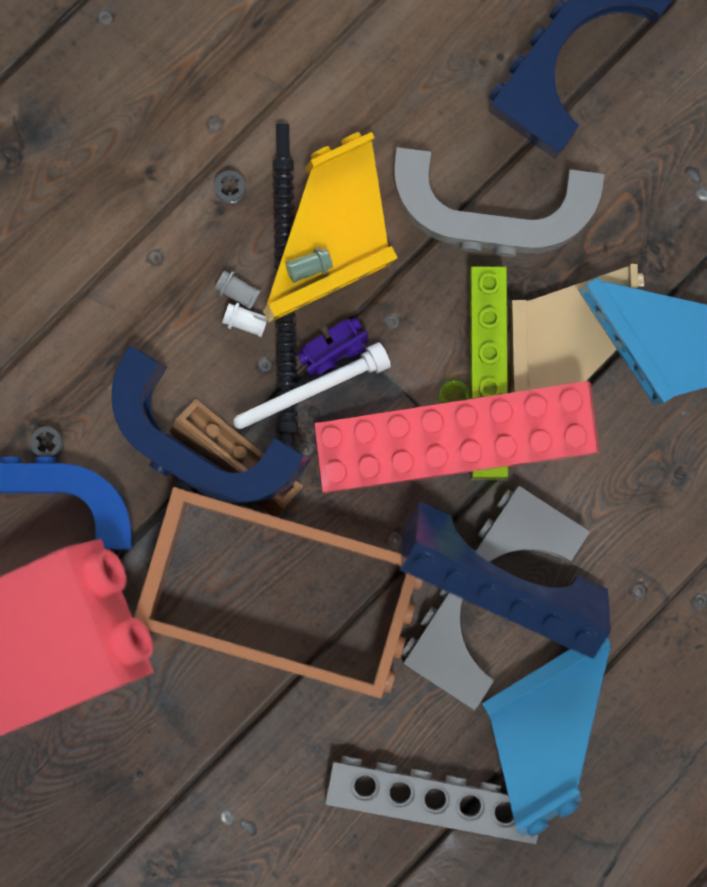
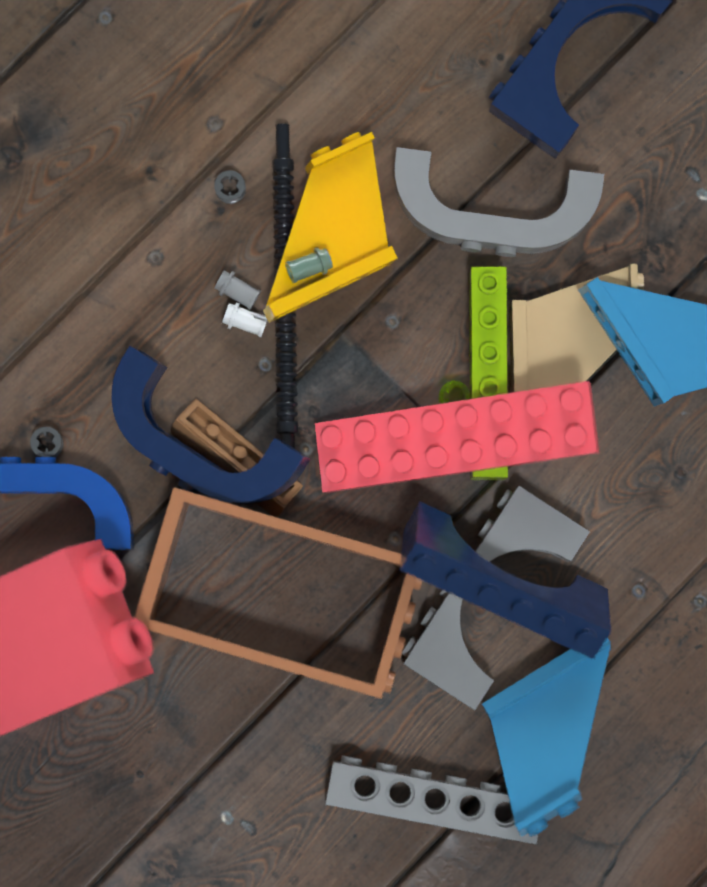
(345, 342): dark purple hinge -> none
(372, 360): white piece -> none

